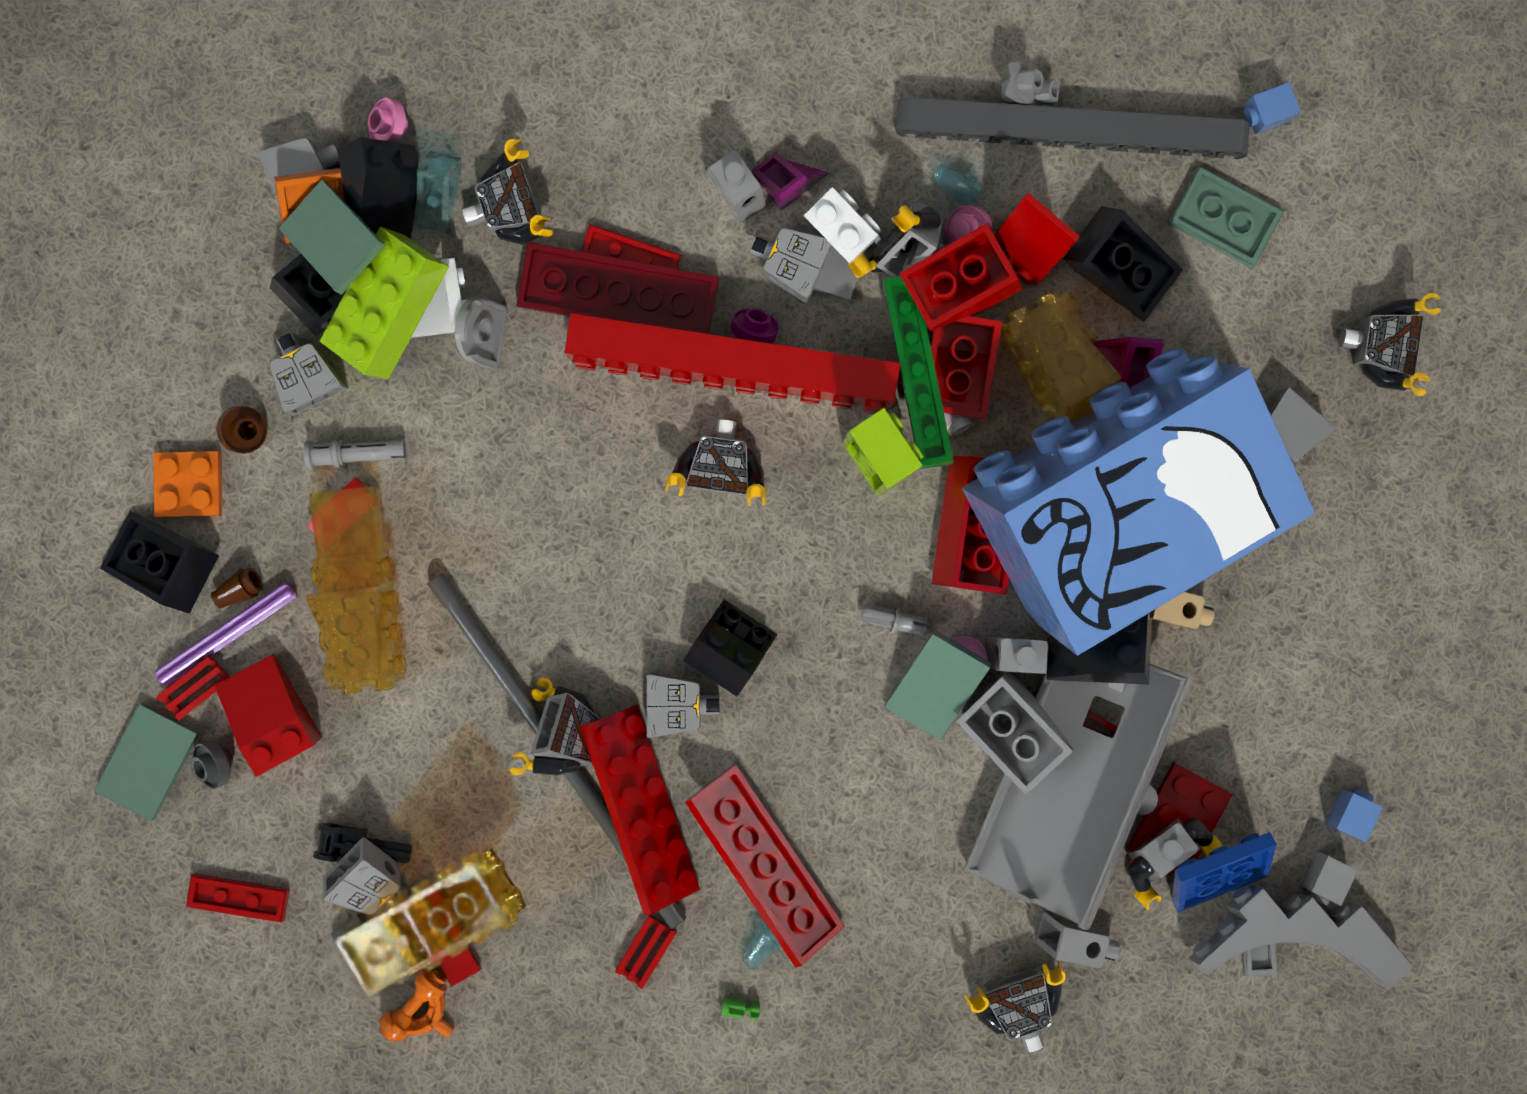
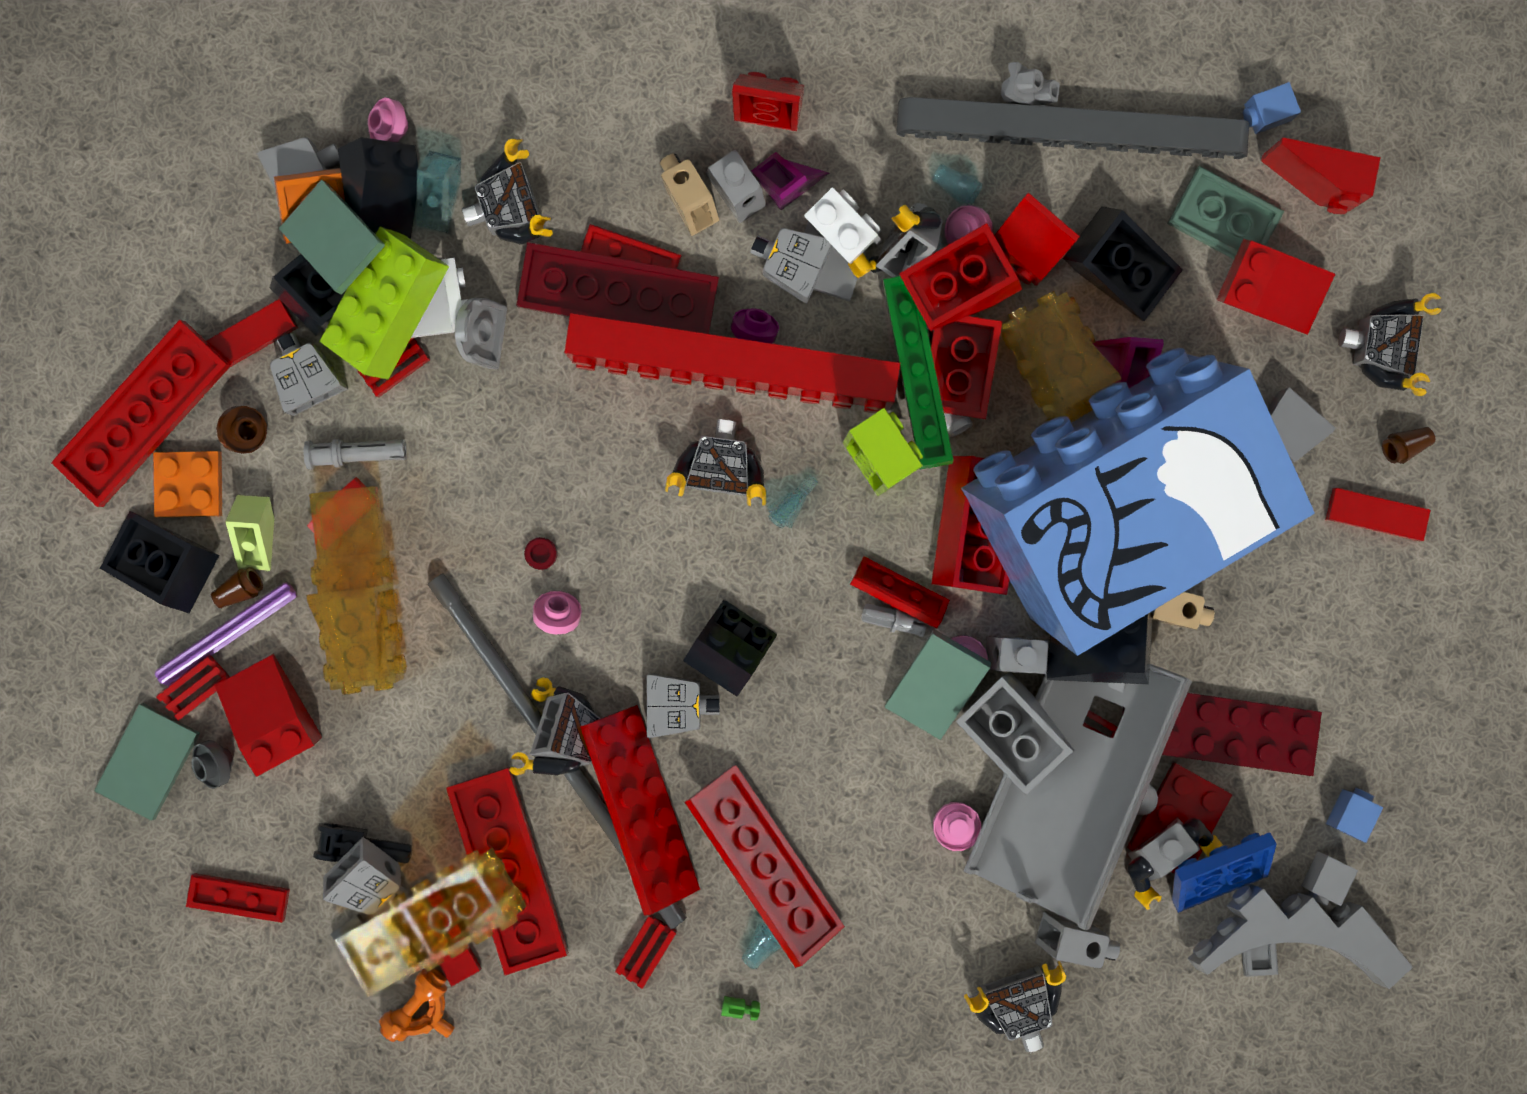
(141, 413): none -> red plate
(251, 531): none -> yellowish green slope
(254, 332): none -> red tile
(386, 386): none -> red tile
(493, 817): none -> red plate
(541, 553): none -> dark red tile
(556, 612): none -> bright pink plate
(688, 194): none -> tan torso
(767, 100): none -> red slope
(787, 508): none -> clear light blue cone
(900, 592): none -> red tile
(956, 826): none -> bright pink plate
(1245, 734): none -> dark red plate
(1275, 286): none -> red slope
(1325, 173): none -> red slope
(1378, 514): none -> red tile
(1407, 444): none -> reddish brown cone

